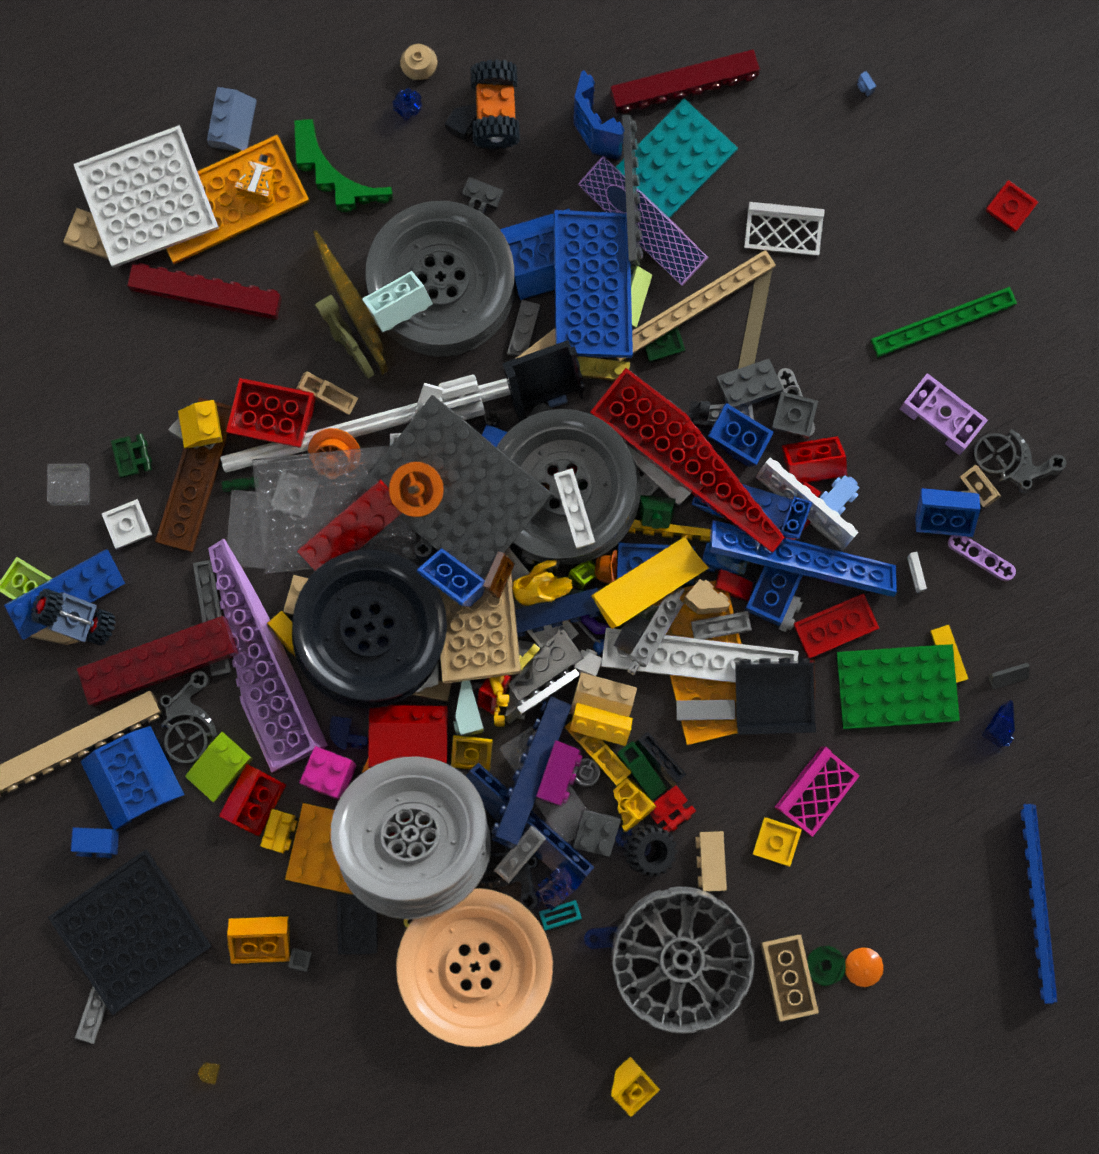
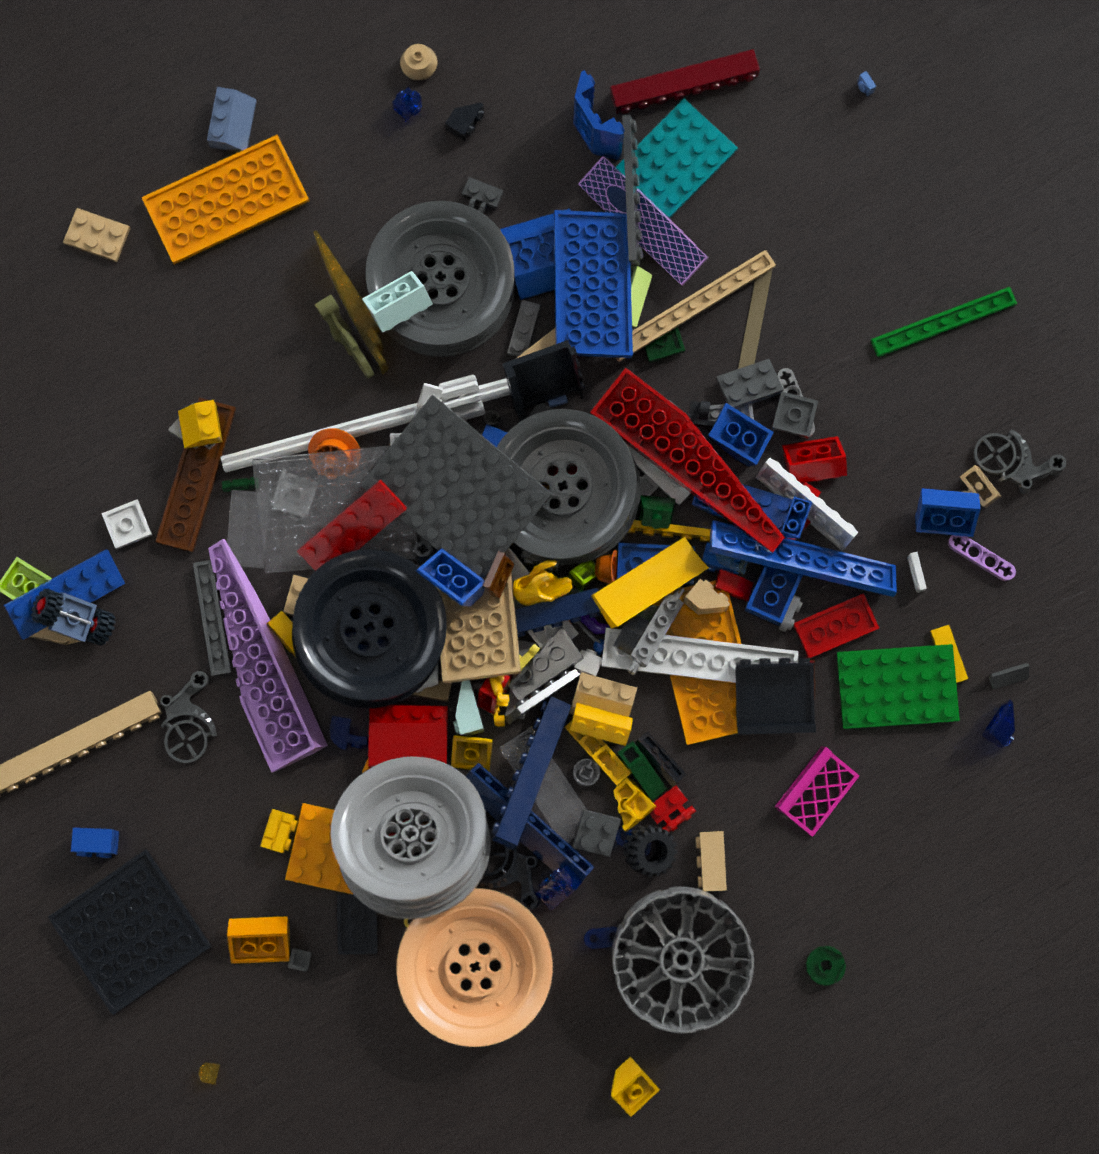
(68, 484): clear brick -> none
(91, 1018): light grey tile -> none
(125, 456): dark green plate -> none
(131, 776): blue slope -> none
(146, 196): white plate -> none
(157, 661): dark red brick -> none
(204, 291): dark red brick -> none
(218, 766): lime slope -> none
(252, 800): red slope -> none
(257, 179): light orange torso -> none
(271, 413): red slope -> none
(327, 177): green arch -> none
(327, 393): tan slope -> none
(328, 773): dark pink brick -> none
(416, 489): orange piece -> none
(495, 104): black plate -> none
(520, 854): light grey tile -> none
(559, 774): magenta slope -> none
(574, 508): white plate -> none
(576, 910): teal tile -> none
(601, 368): light yellow plate -> none
(705, 710): light grey tile -> none
(721, 626): light grey tile -> none
(777, 842): yellow plate -> none
(789, 213): white fence -> none
(789, 977): tan brick -> none
(842, 492): light blue brick -> none
(863, 967): orange dish -> none
(958, 427): lavender plate -> none
(1011, 206): red plate -> none
(1040, 911): blue plate -> none

